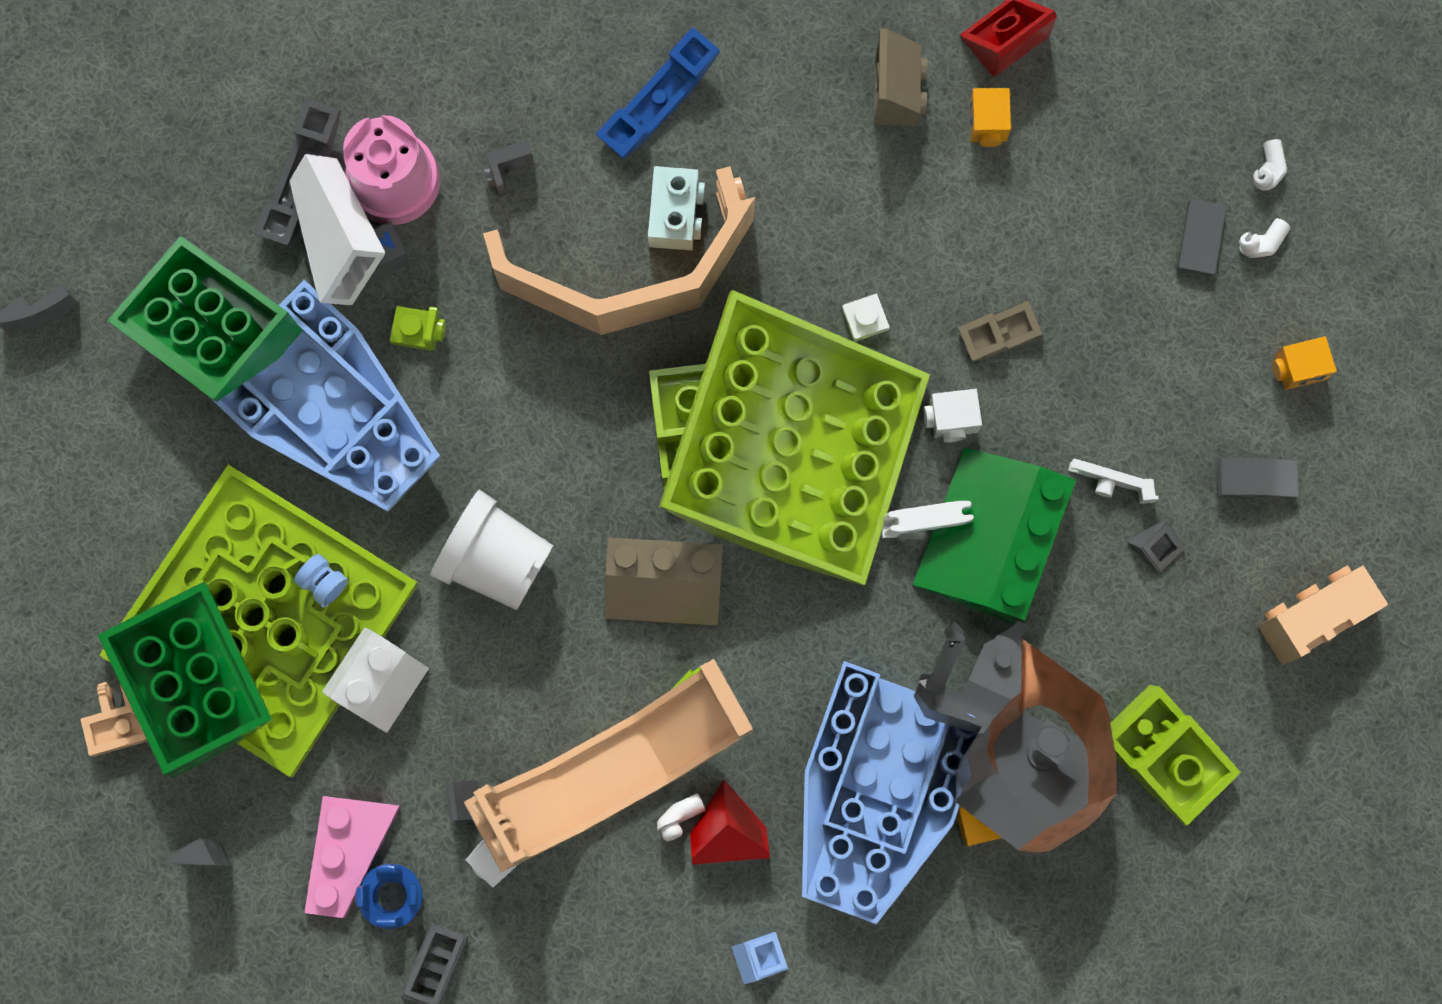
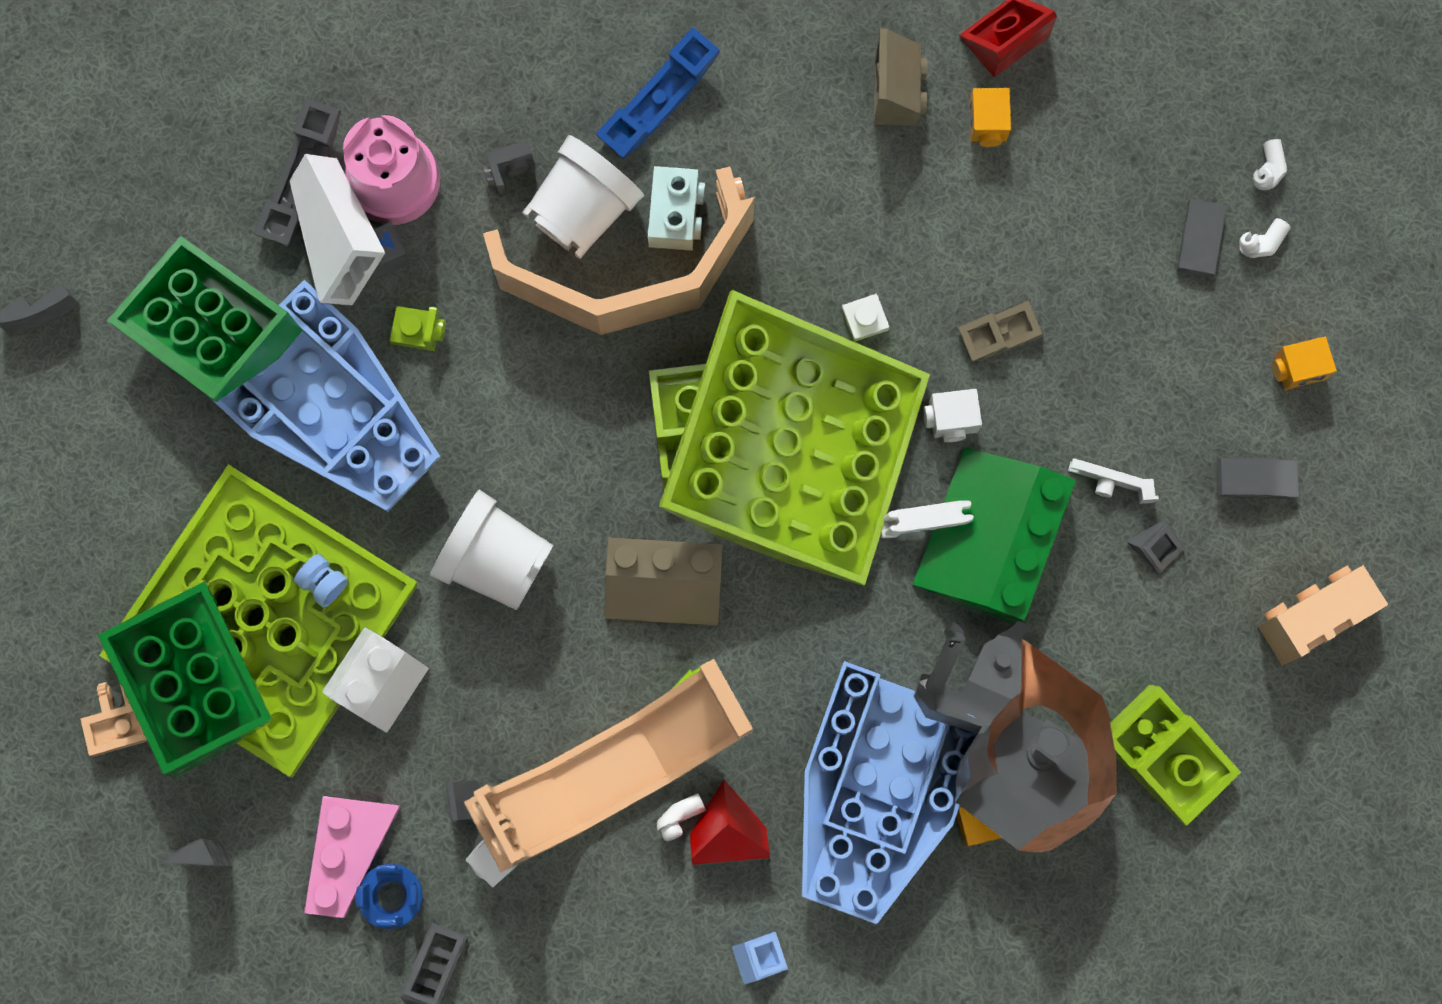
(581, 197): none -> white piece

